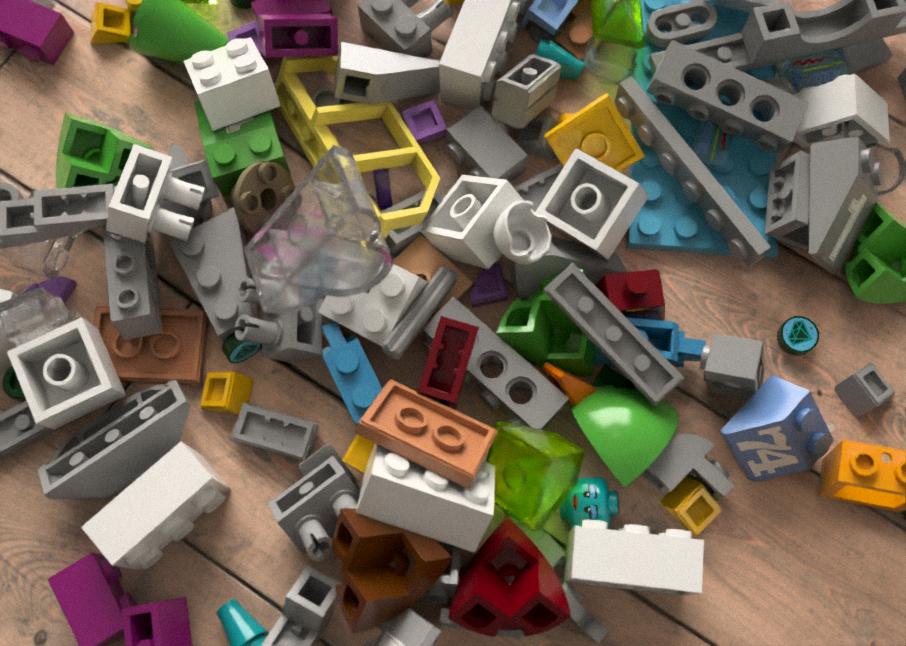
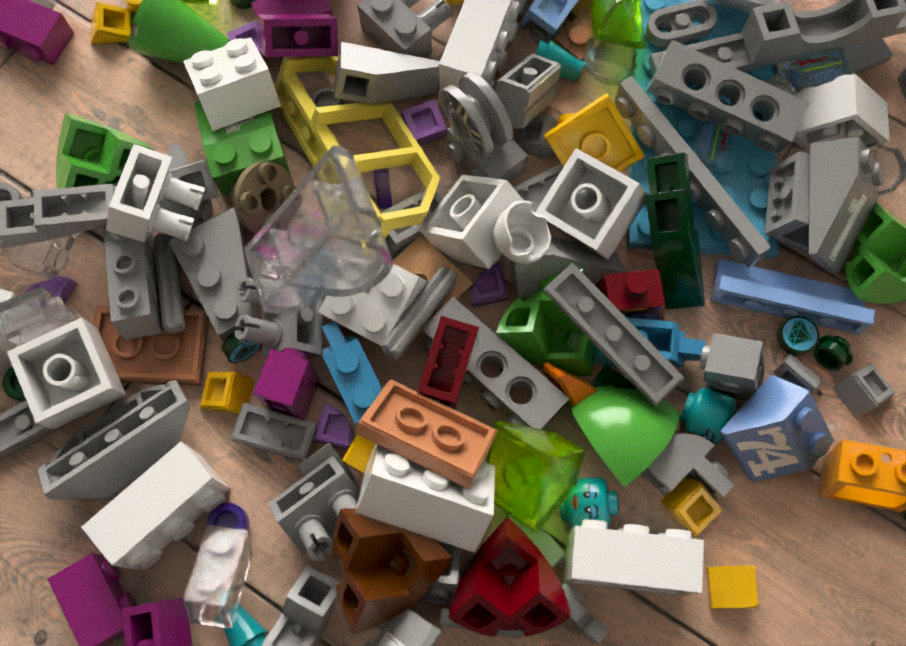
(169, 285): none -> light grey axle
(218, 576): none -> clear brick
(229, 516): none -> dark purple tile
(287, 383): none -> magenta brick
(334, 428): none -> medium lavender tile
(476, 114): none -> light grey wheel
(673, 231): none -> dark green slope
(707, 414): none -> teal head
(732, 587): none -> yellow slope
(790, 296): none -> light blue panel
(798, 373): none -> light grey slope
(833, 352): none -> dark green plate

